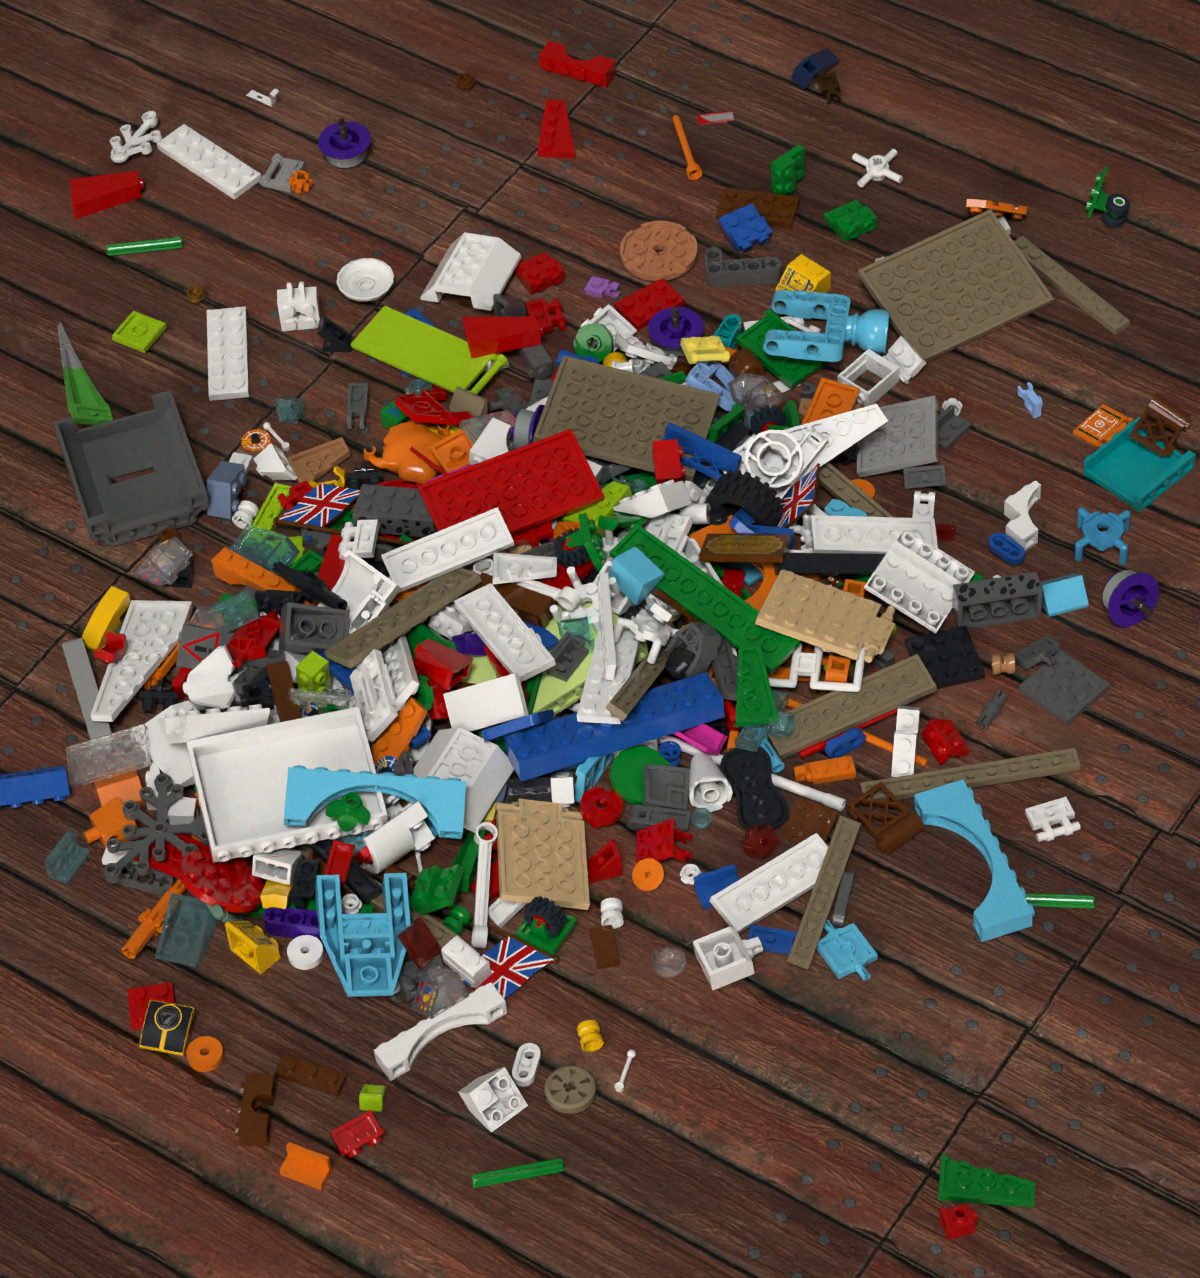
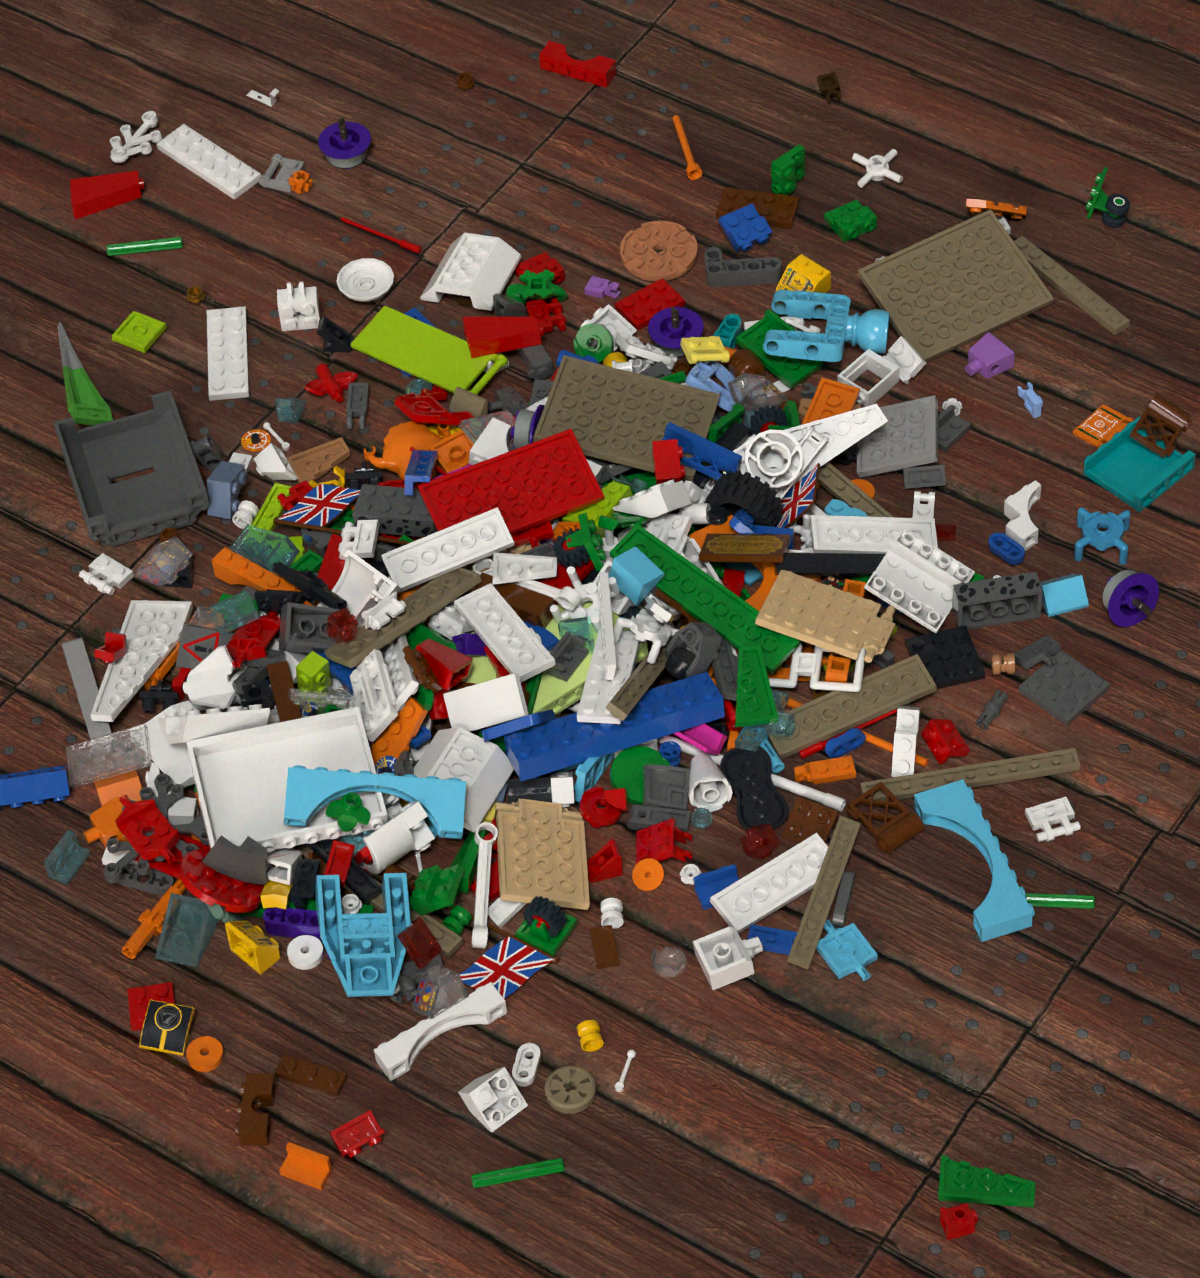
(105, 617): yellow slope -> none
(109, 570): none -> white plate
(144, 817): none -> red plate
(207, 452): none -> dark grey piece
(242, 863): none -> dark grey slope
(330, 384): none -> red plant
(343, 620): none -> clear red brick
(372, 1097): lime slope -> none
(377, 616): none -> white hinge
(392, 416): green brick -> none
(403, 243): none -> red piece
(419, 469): none -> blue fence
(421, 669): none -> reddish brown plate
(466, 961): white brick -> none
(537, 287): none -> green animal
(555, 132): red wing -> none
(617, 798): none -> red tile
(717, 117): sticker -> none
(813, 66): dark blue slope -> none
(989, 357): none -> medium lavender torso

